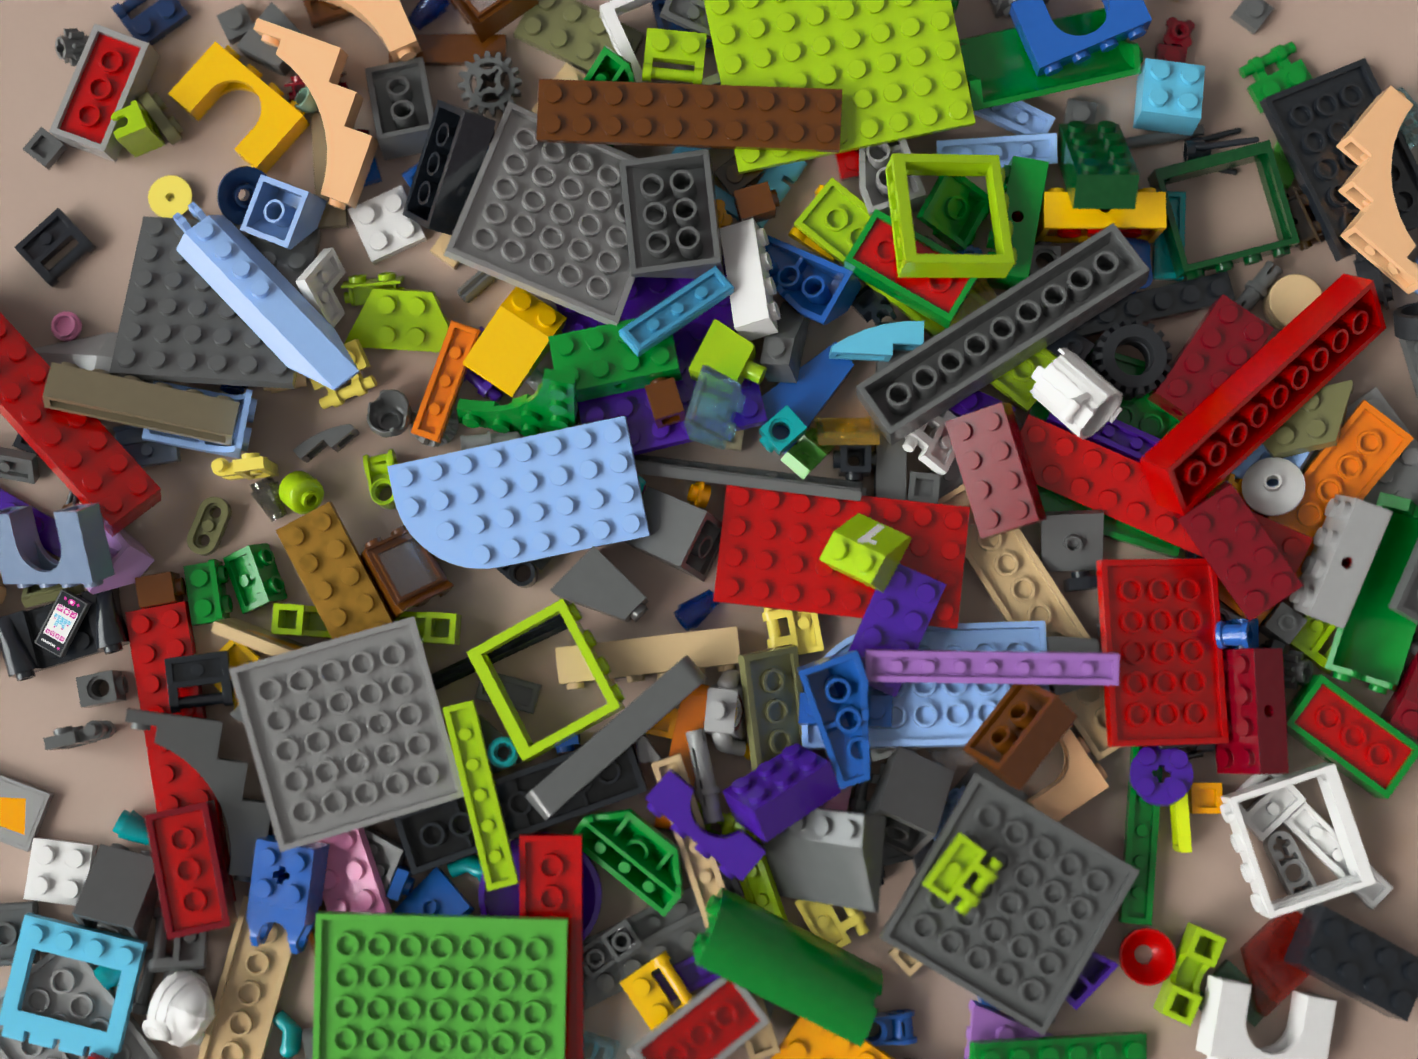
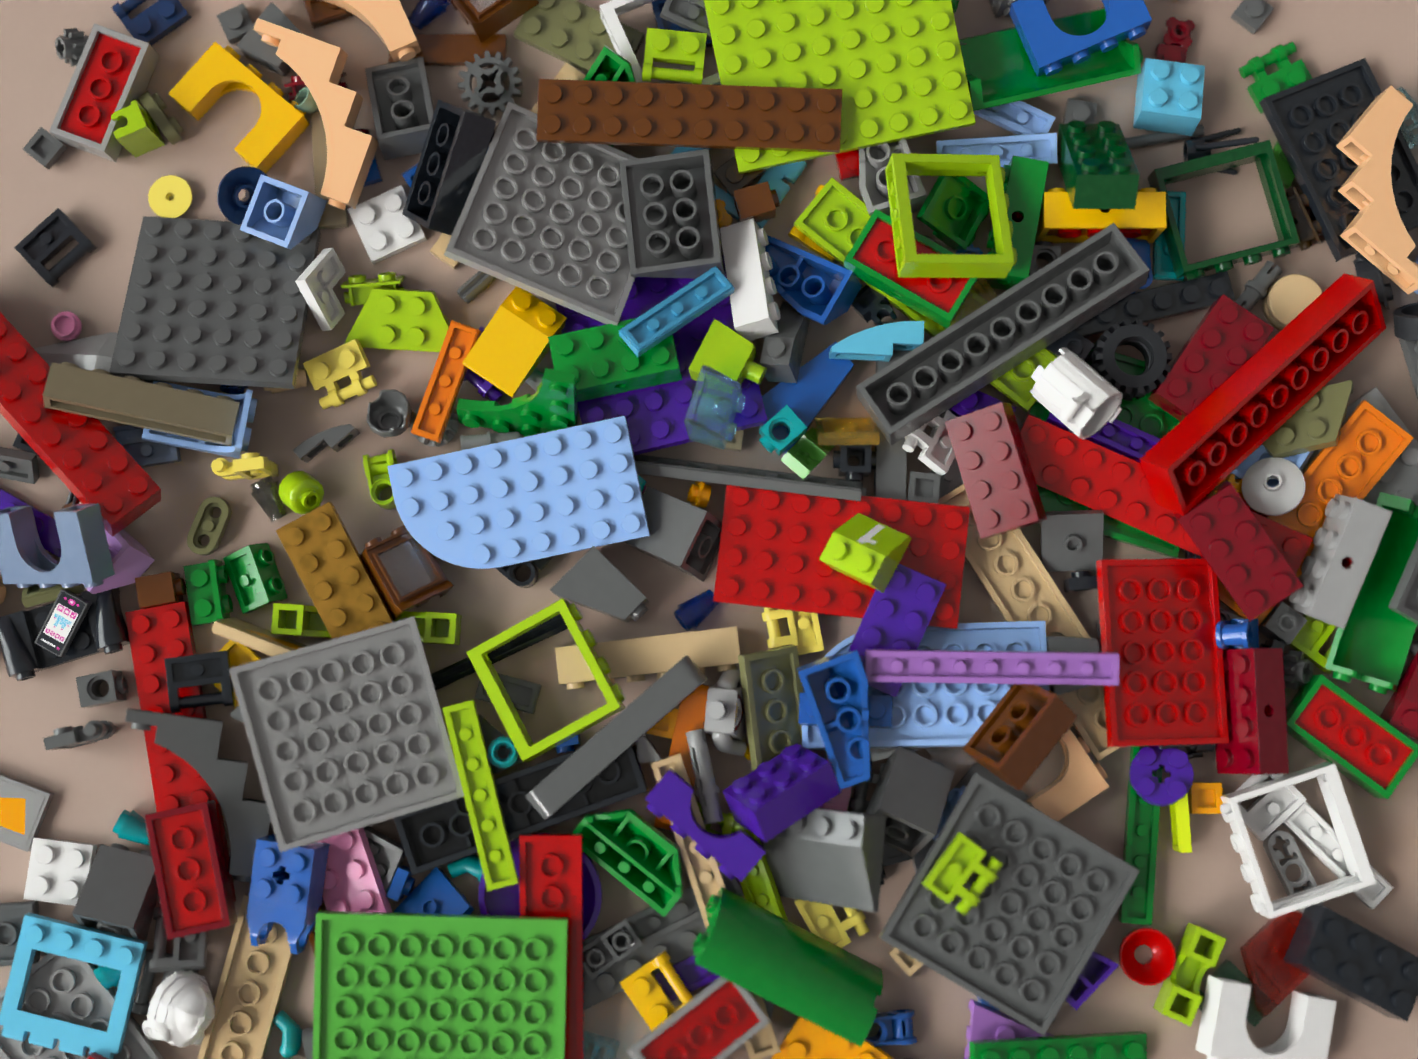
(264, 299): light blue hinge -> none
(665, 401): reddish brown brick -> none

